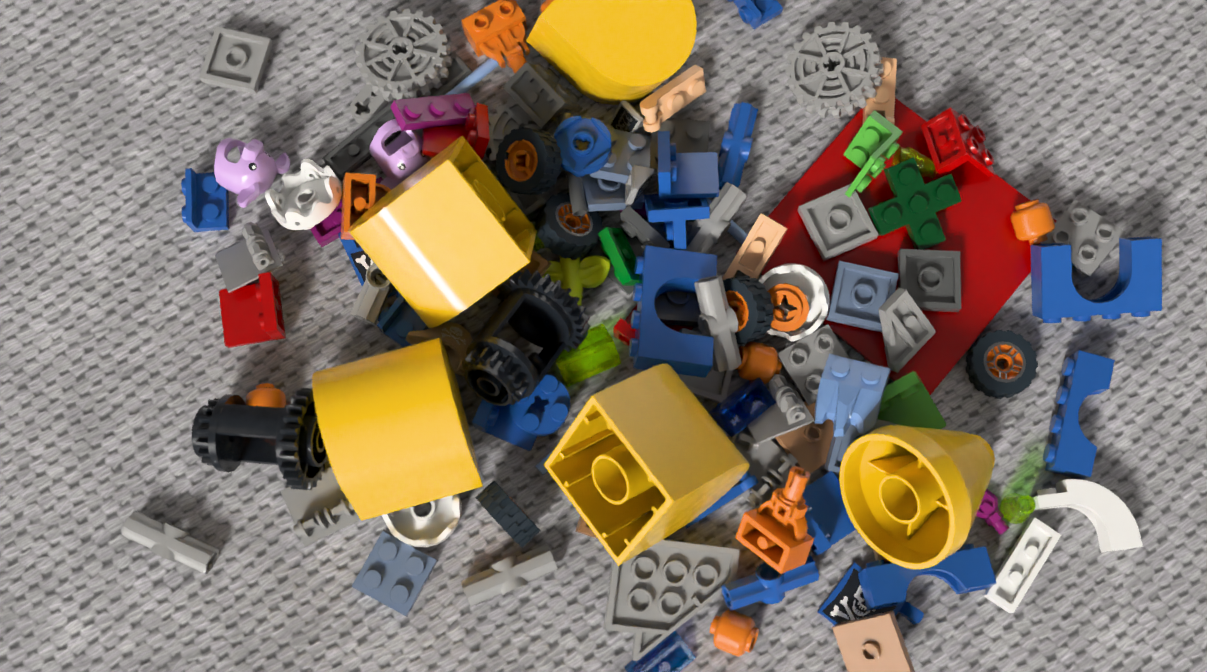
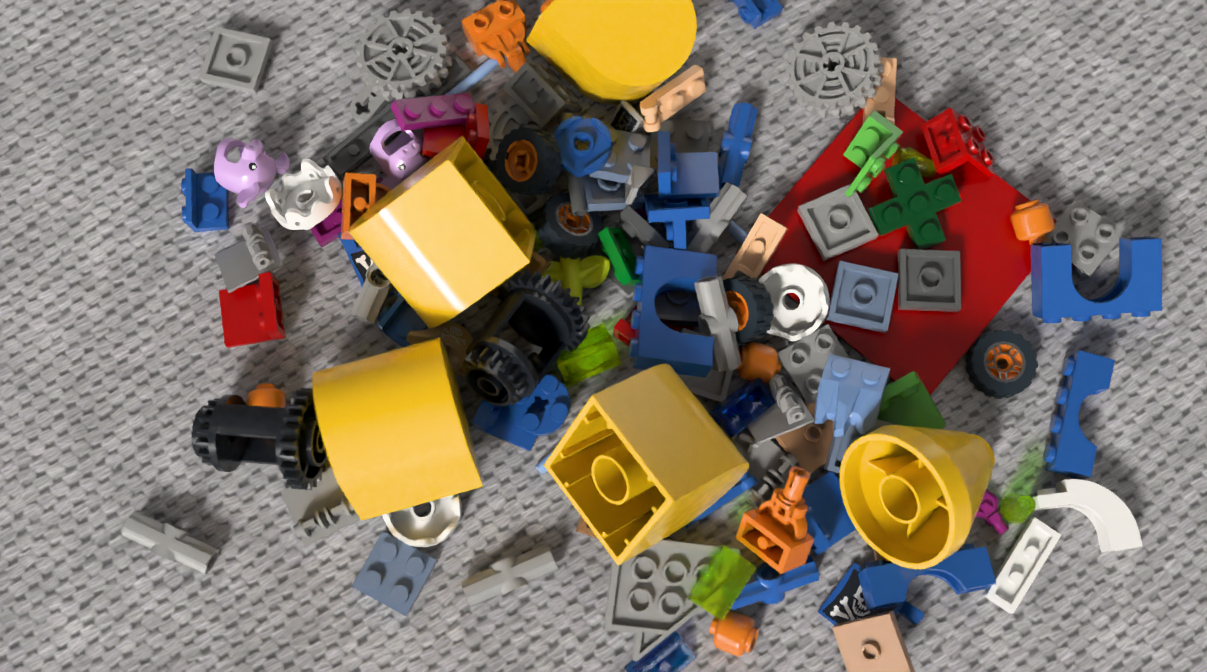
(507, 514): black wheel -> none
(721, 582): none -> clear neon green panel
(796, 298): orange gear -> none
(903, 328): light grey wing -> none

